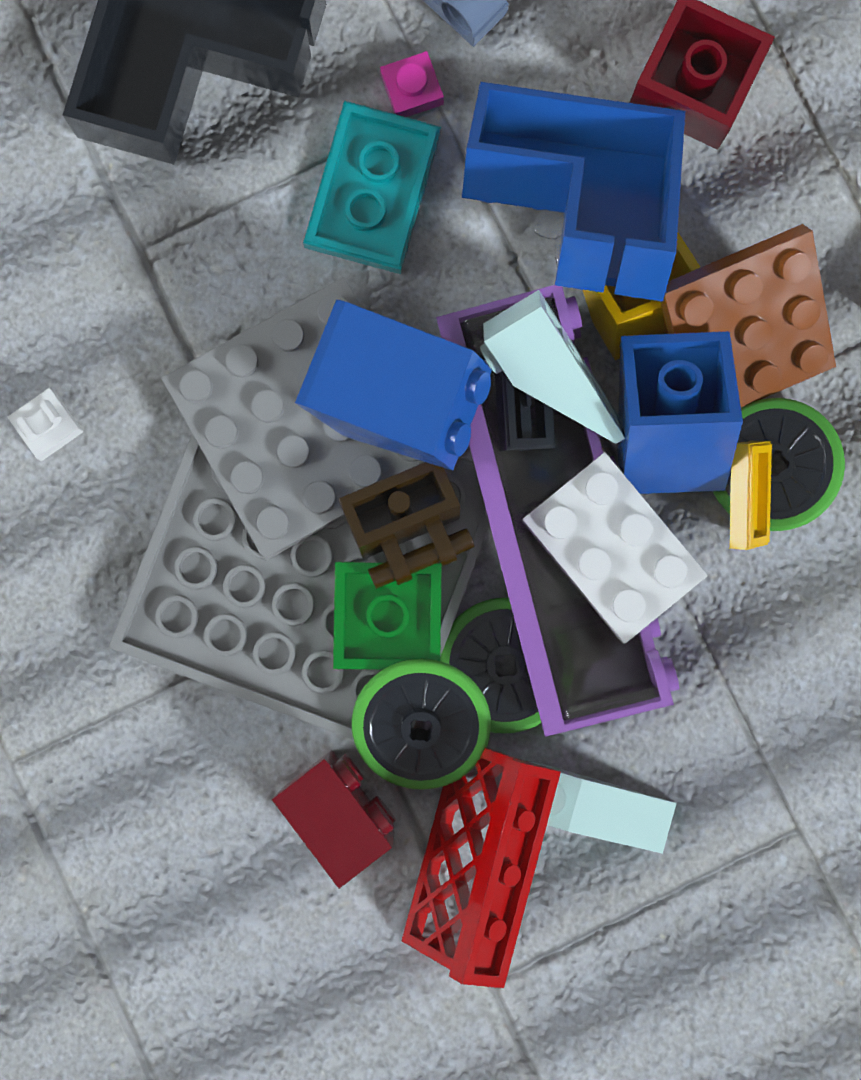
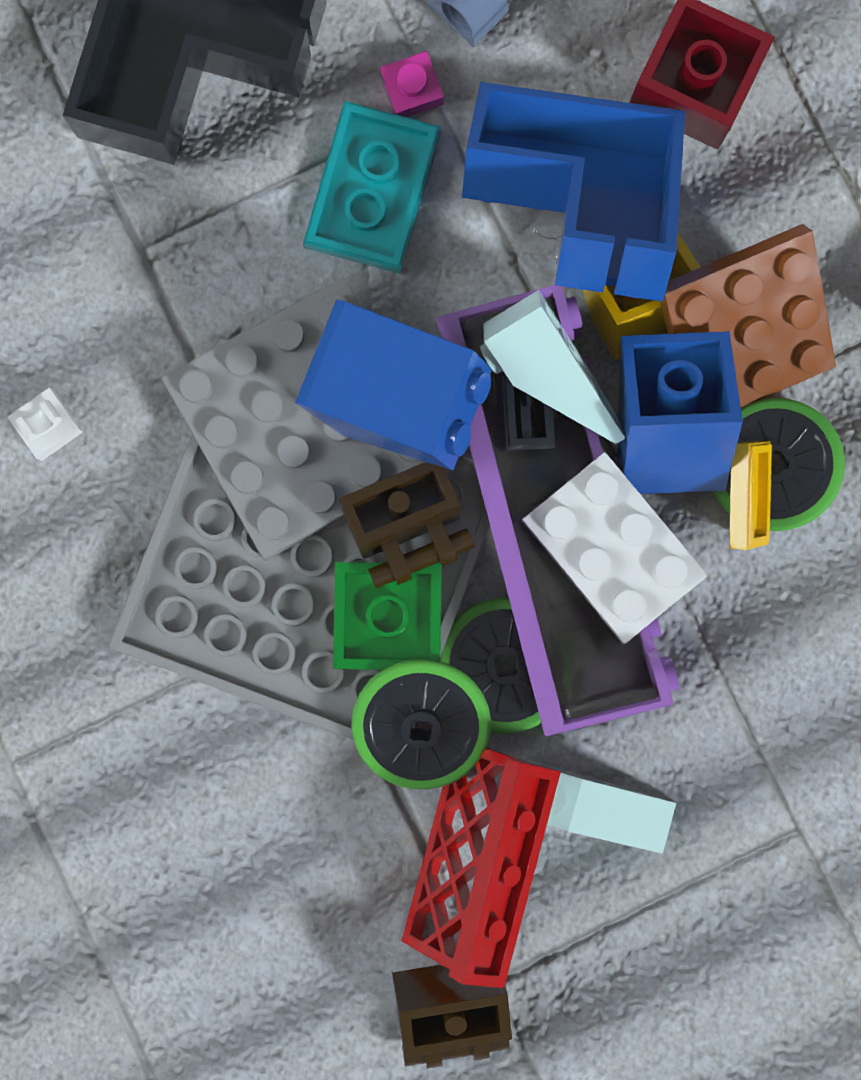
(337, 817): dark red brick -> none
(448, 1019): none -> dark brown brick

